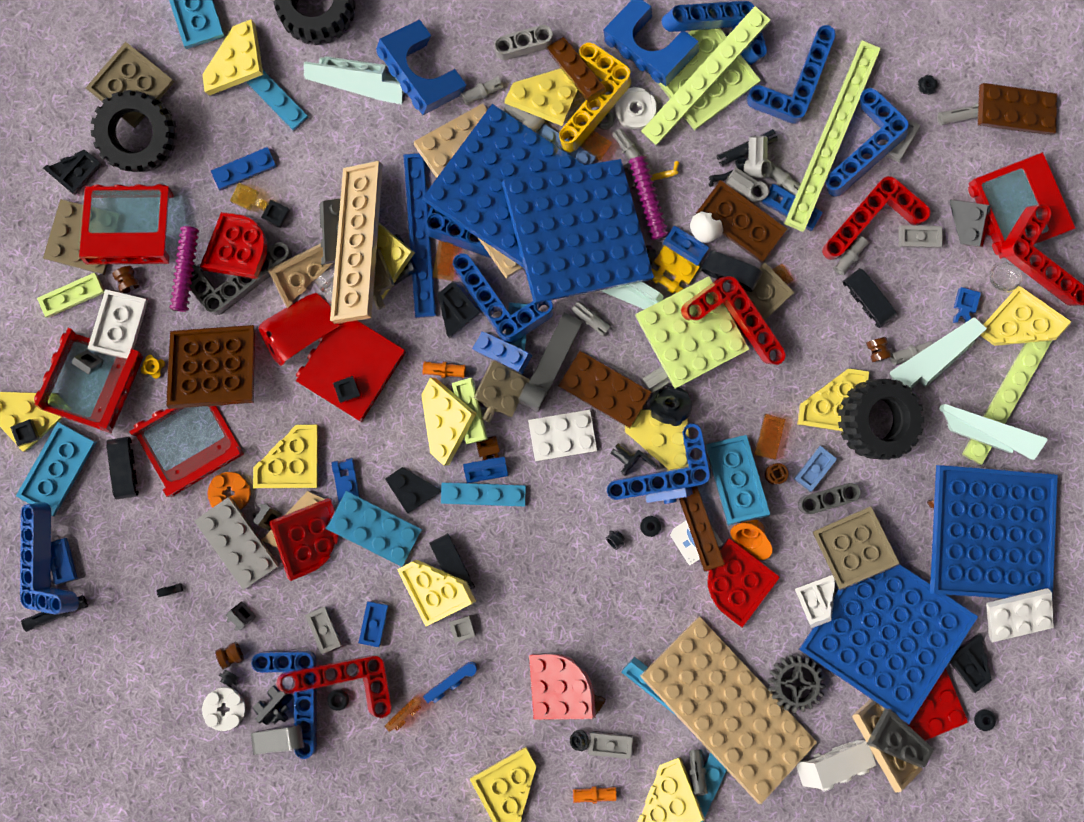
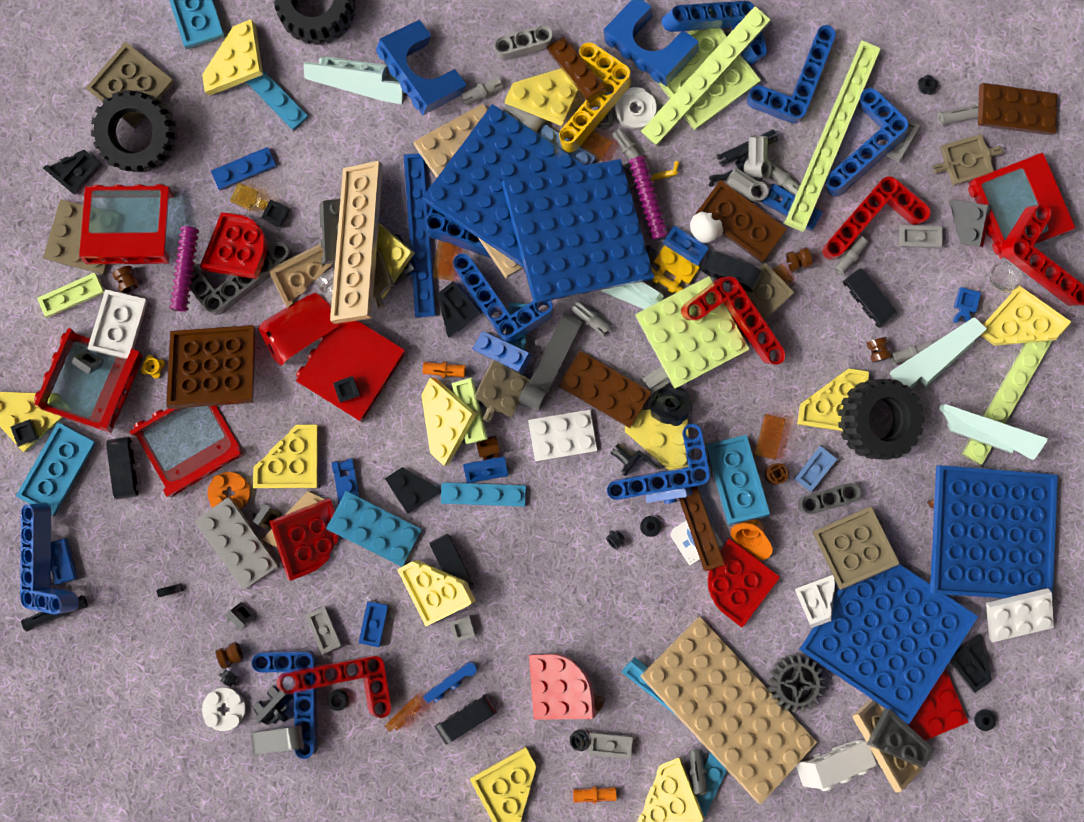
(466, 719): none -> black beam
(799, 259): none -> reddish brown wheel
(966, 159): none -> dark tan plate

